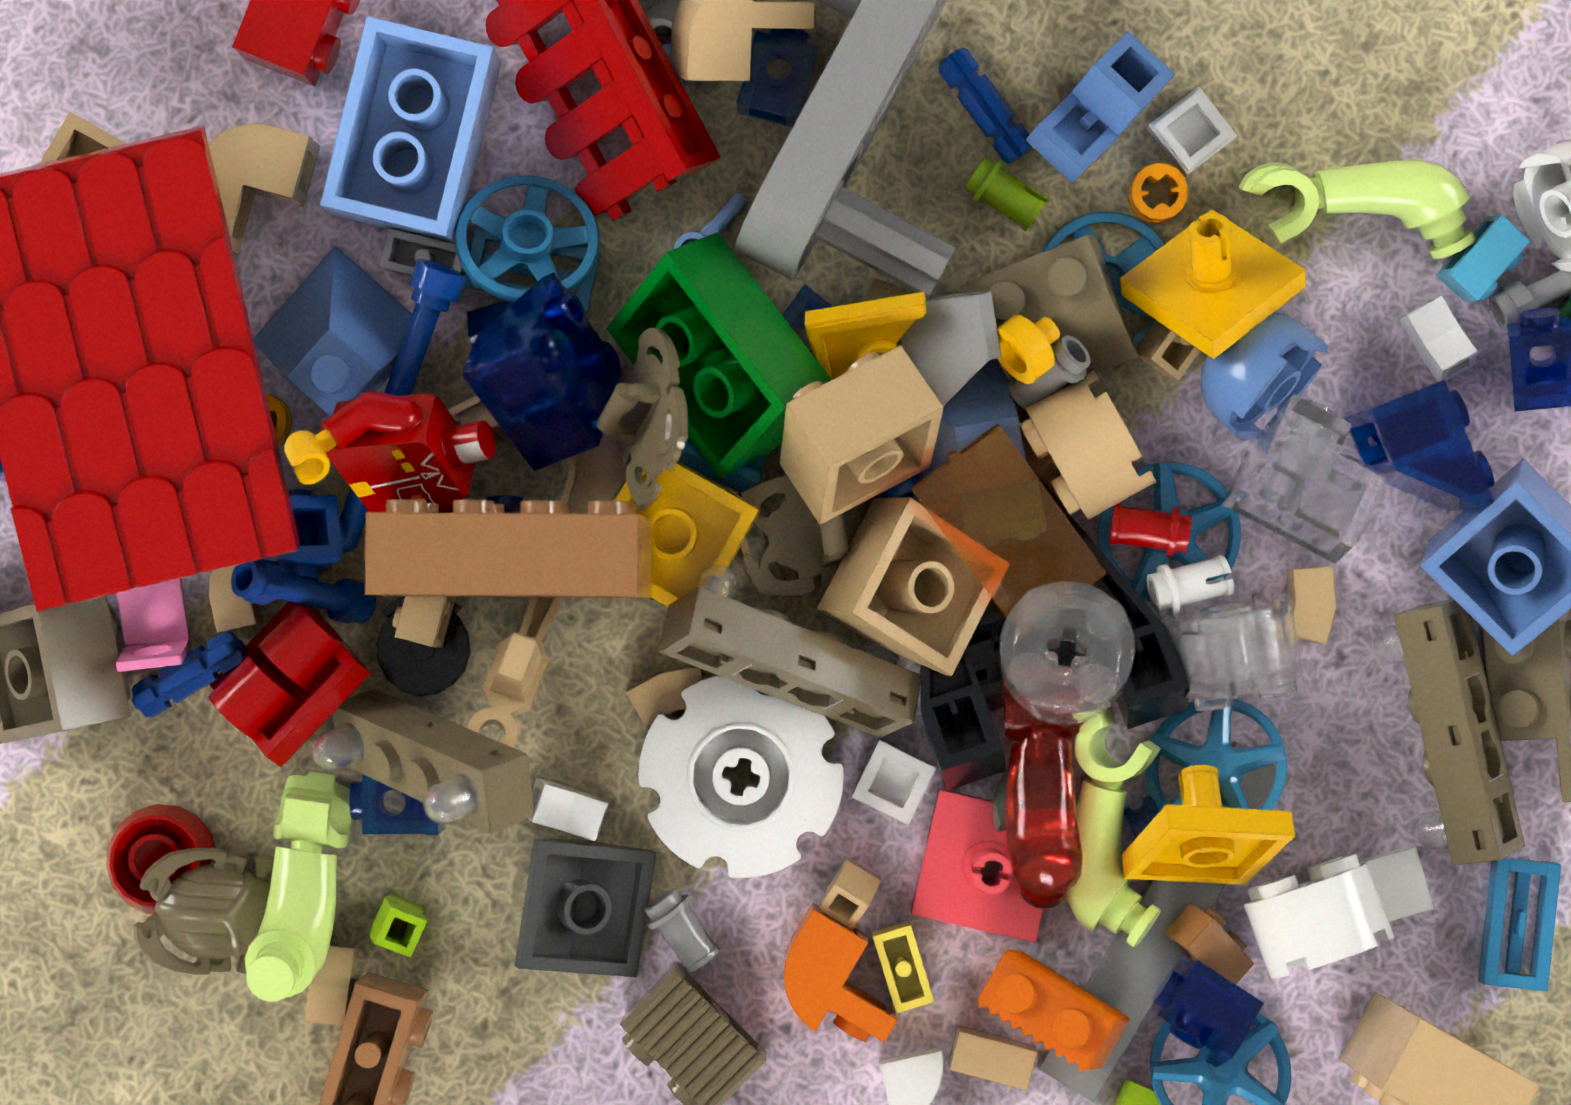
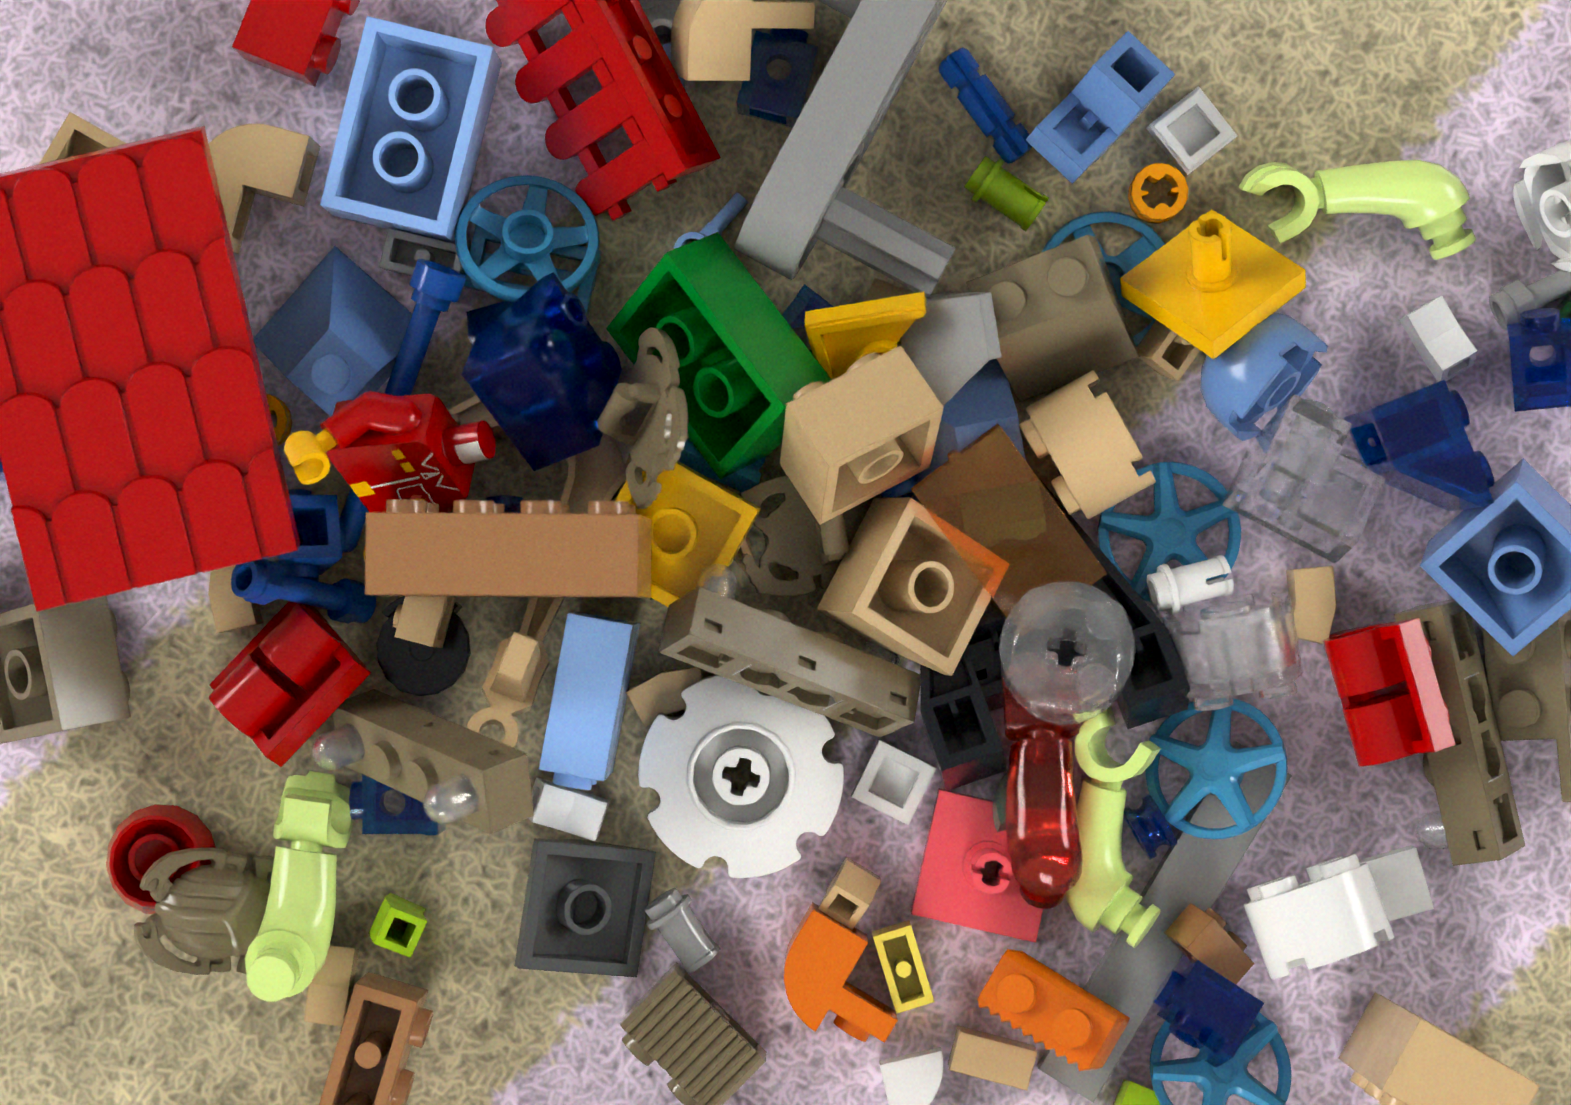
(153, 626): bright pink bracket -> none
(197, 671): blue axle -> none
(588, 699): none -> light blue brick
(1027, 347): yellow tile -> none
(1069, 367): light grey pin -> none
(1150, 529): red pin -> none
(1204, 839): yellow tile -> none
(1389, 691): none -> red plate
(1476, 268): medium azure piece -> none
(1544, 923): dark azure tile -> none

